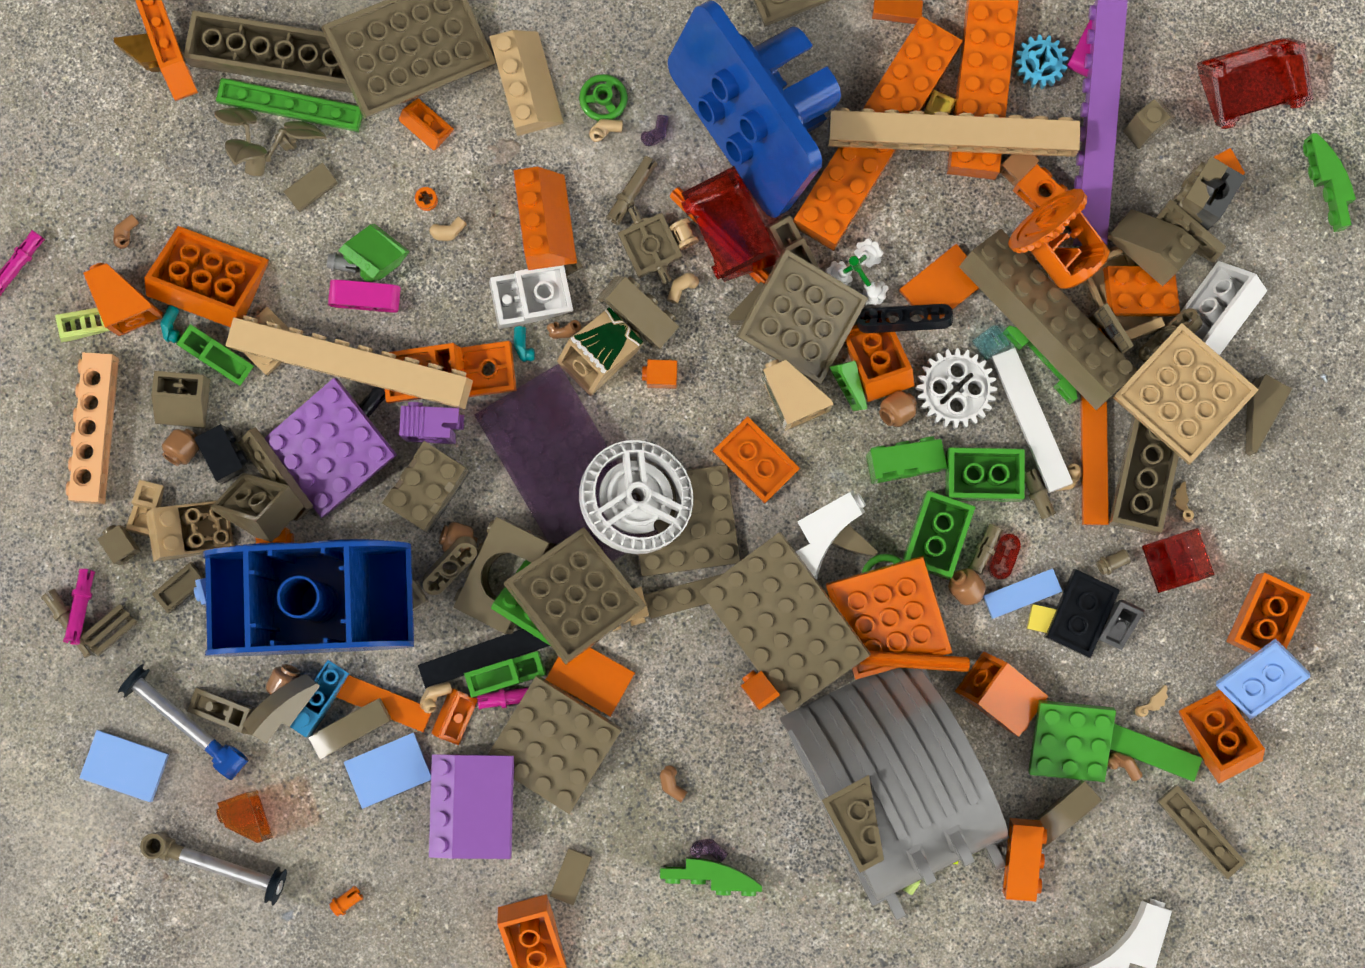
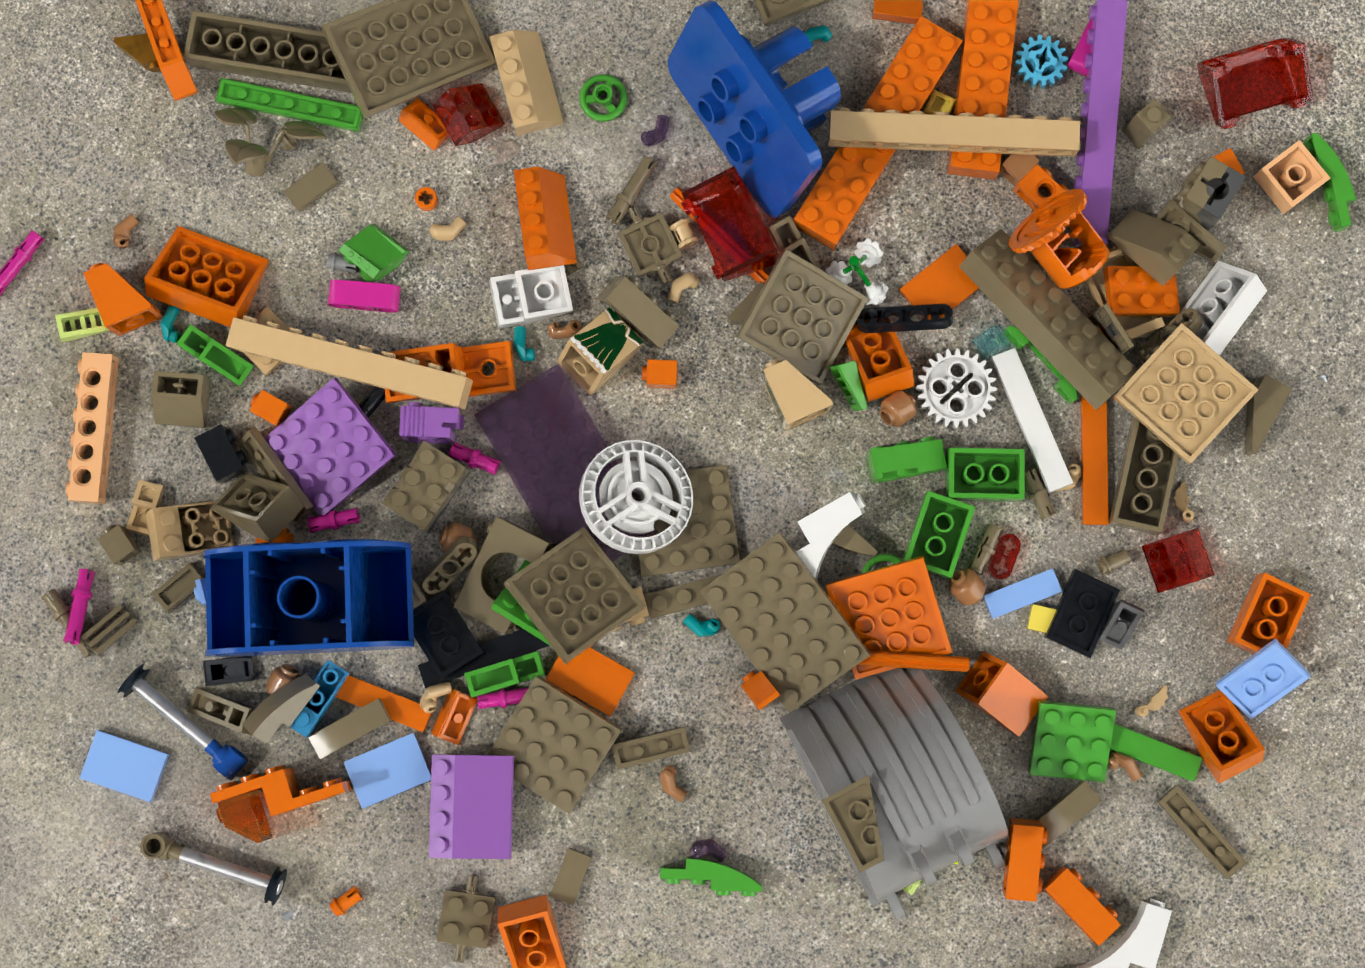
(180, 447): medium nougat head -> none
(228, 670): none -> black slope
(269, 408): none -> orange brick
(281, 789): none -> orange bracket
(334, 520): none -> dark pink pin
(444, 636): none -> black plate
(465, 918): none -> dark tan plate
(468, 113): none -> clear red slope
(474, 458): none -> dark pink pin
(603, 127): tan arm -> none
(651, 748): none -> dark tan plate
(702, 628): none -> teal arm
(756, 460): orange plate -> none
(819, 32): none -> teal arm
(1081, 904): none -> orange brick
(1291, 177): none -> light nougat slope

